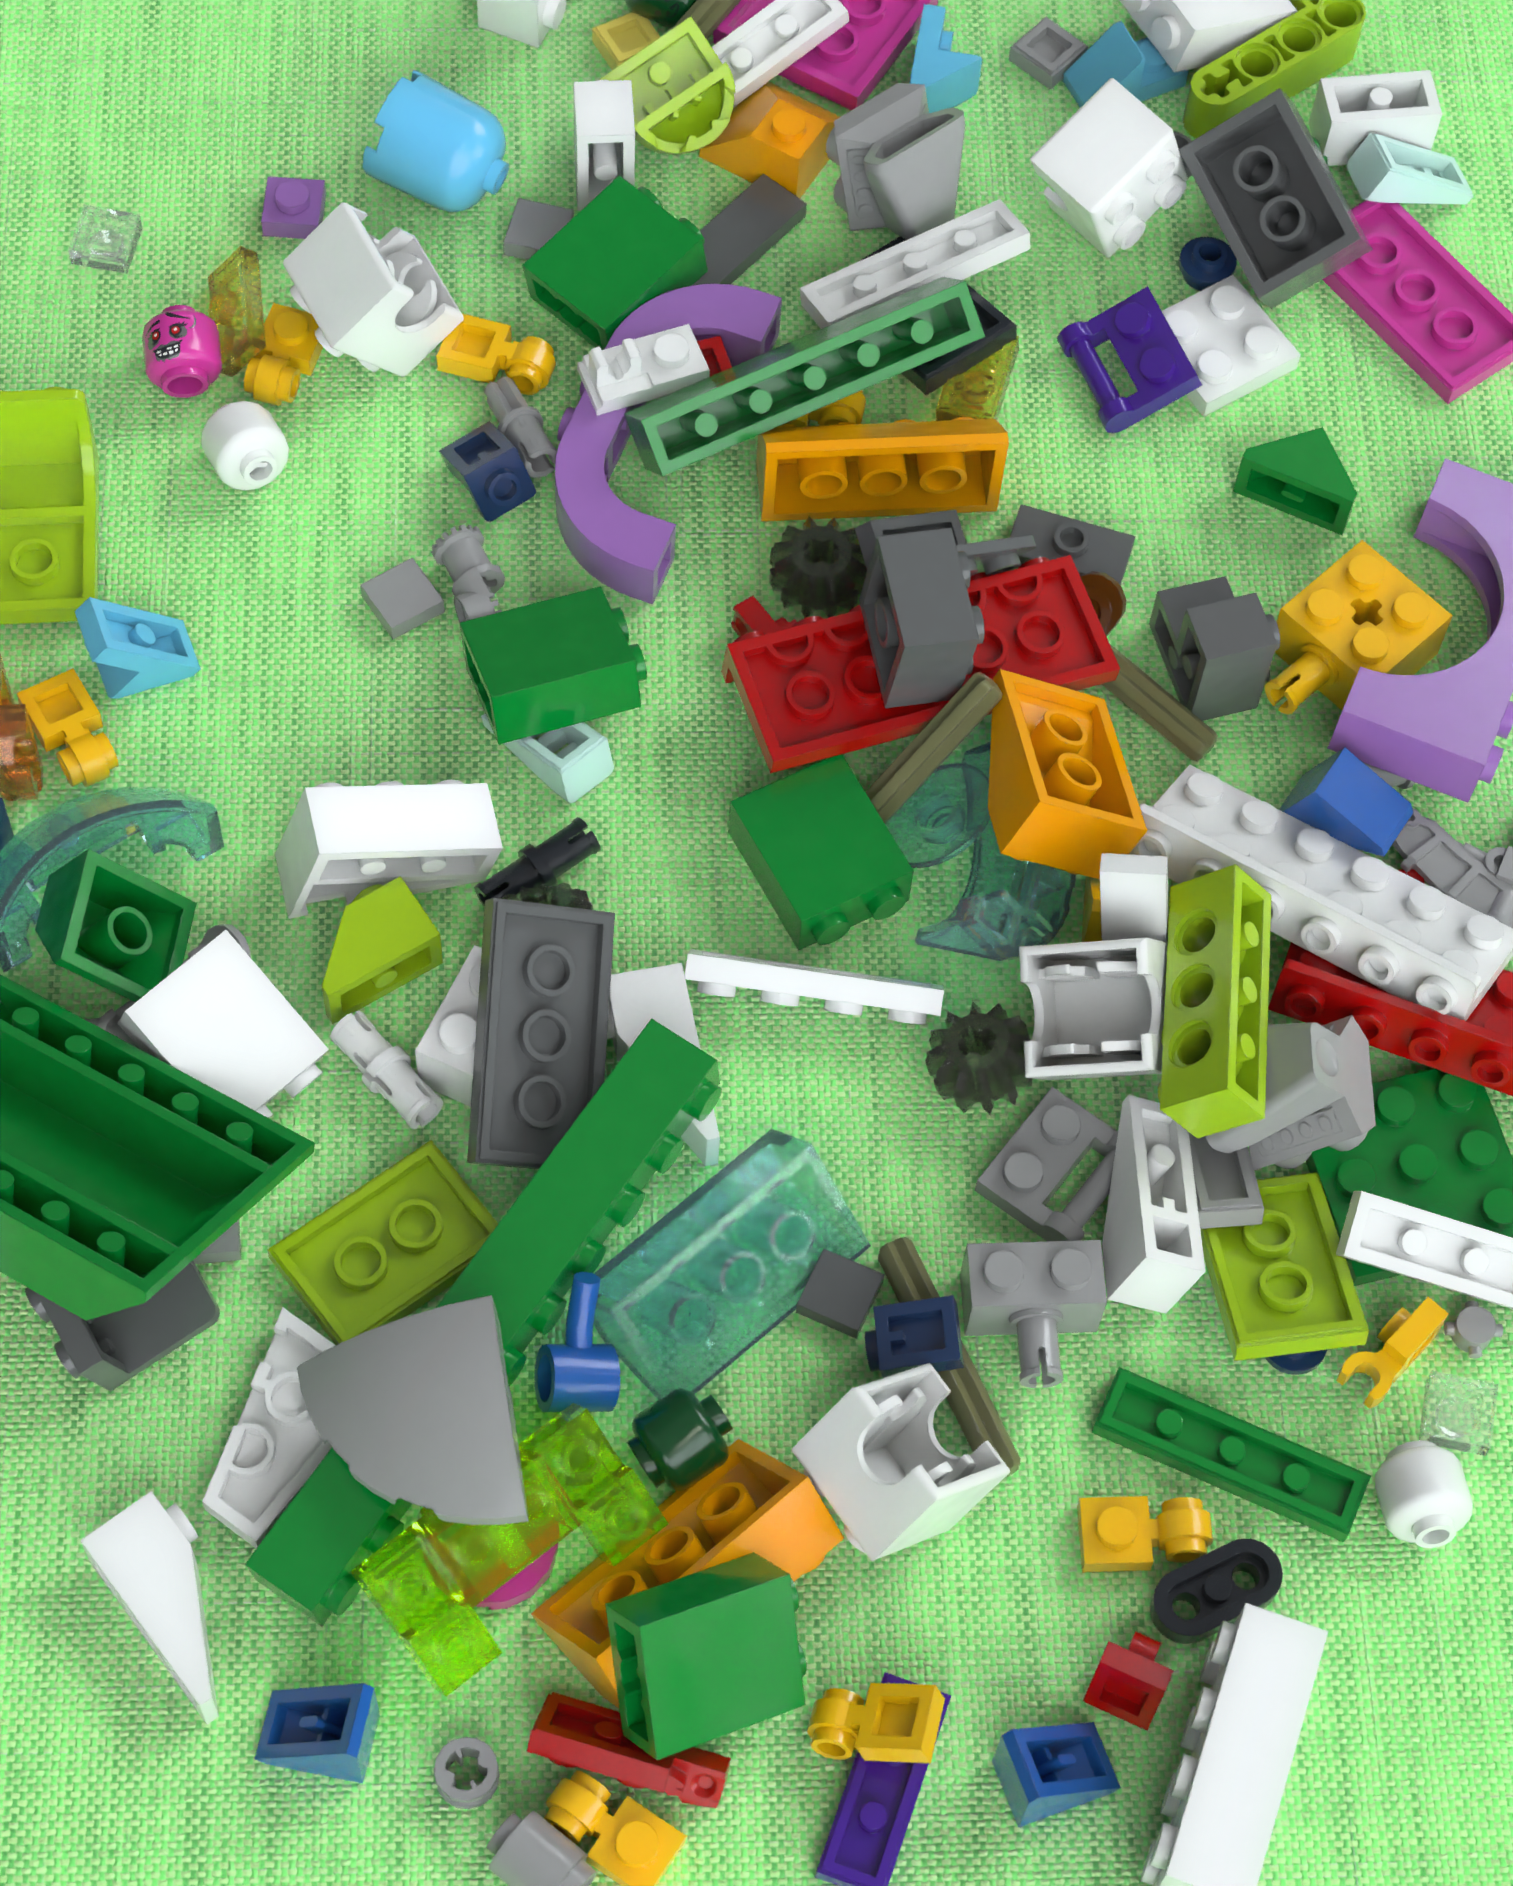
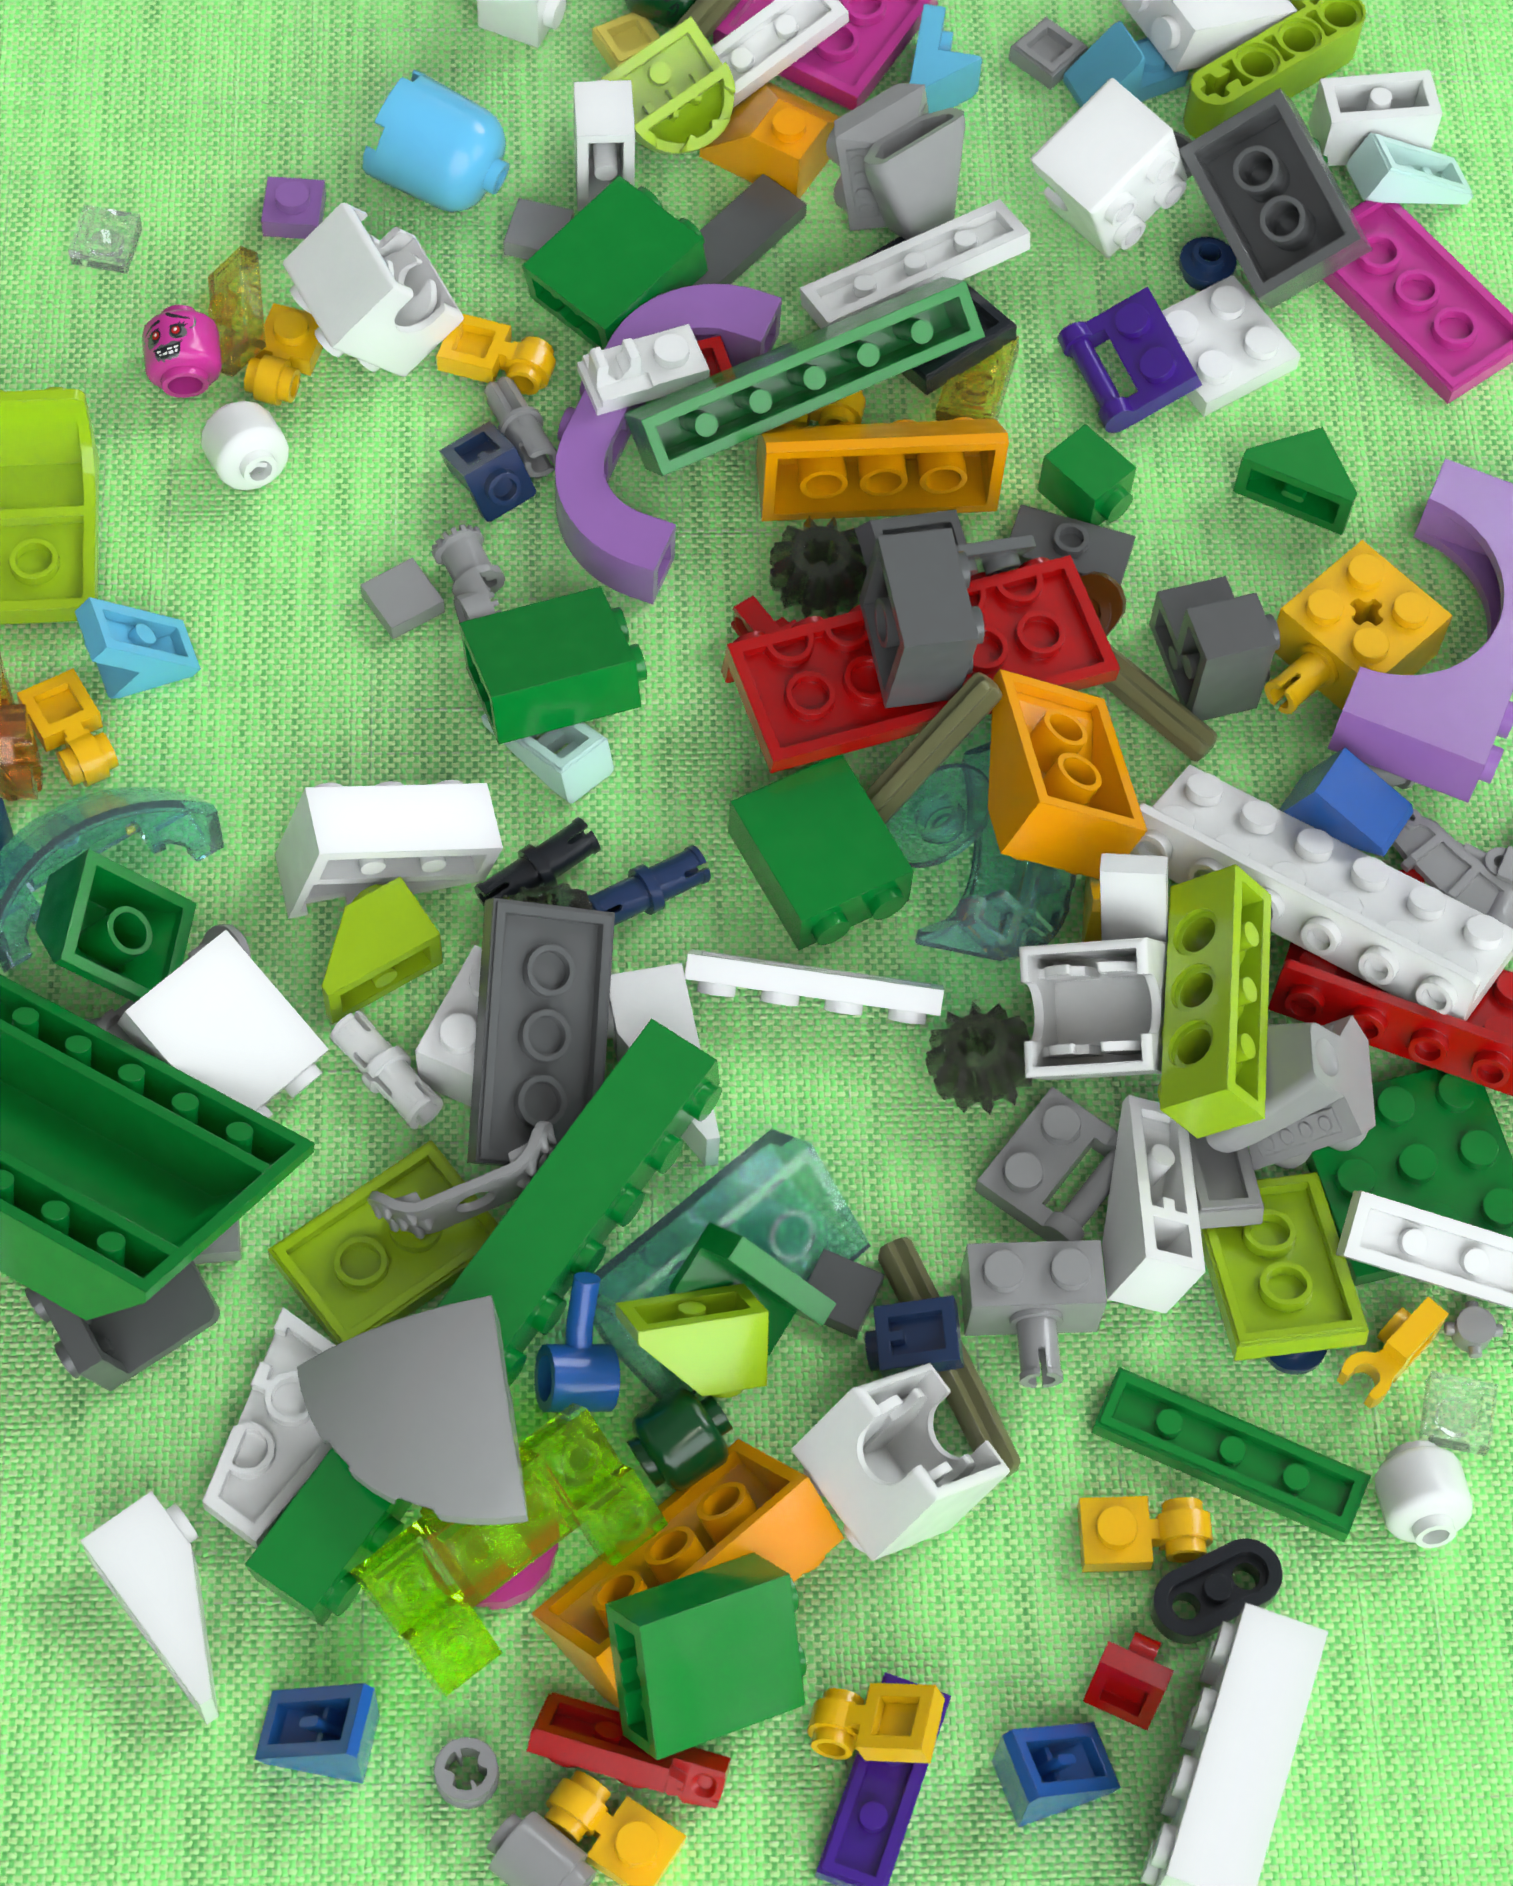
(444, 1210): none -> light grey piece
(650, 887): none -> dark blue pin
(704, 1337): none -> lime slope
(731, 1259): none -> green panel
(1087, 478): none -> green brick

